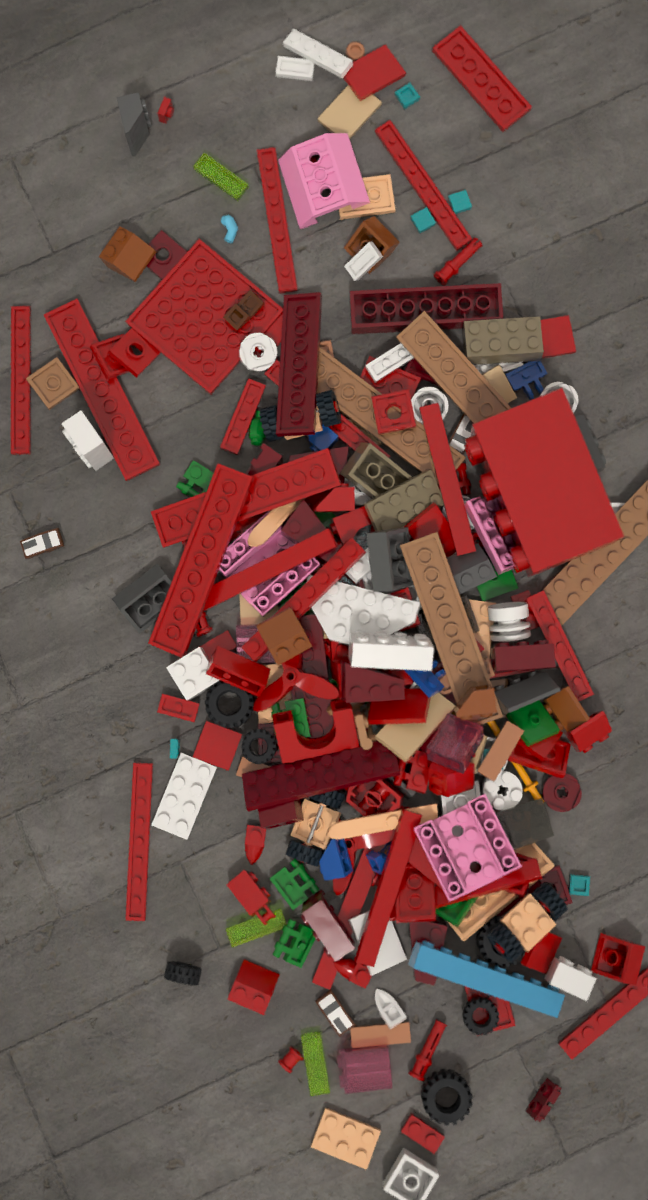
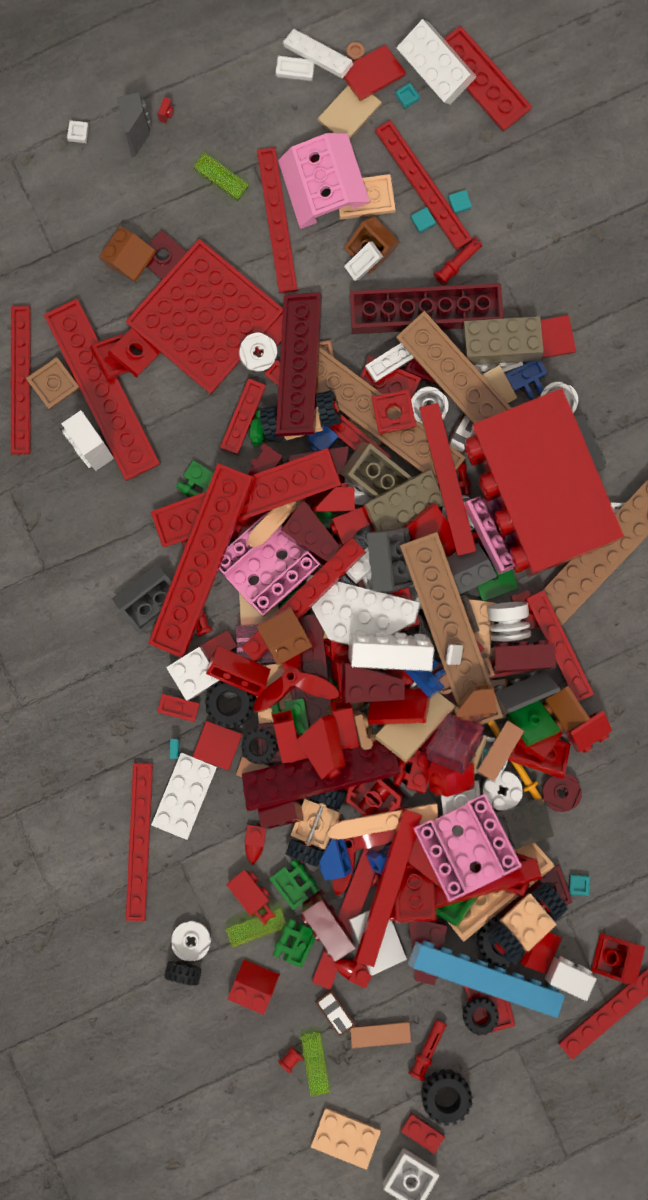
(41, 543): slope -> none
(78, 131): none -> white plate
(202, 941): none -> white plate
(231, 226): medium azure arm -> none
(244, 310): reddish brown slope -> none
(270, 568): red tile -> none
(324, 747): none -> red slope
(365, 1069): clear pink brick -> none
(389, 1009): white plate -> none
(436, 62): none -> white brick
(454, 654): none -> white slope
(538, 1106): dark red hinge -> none

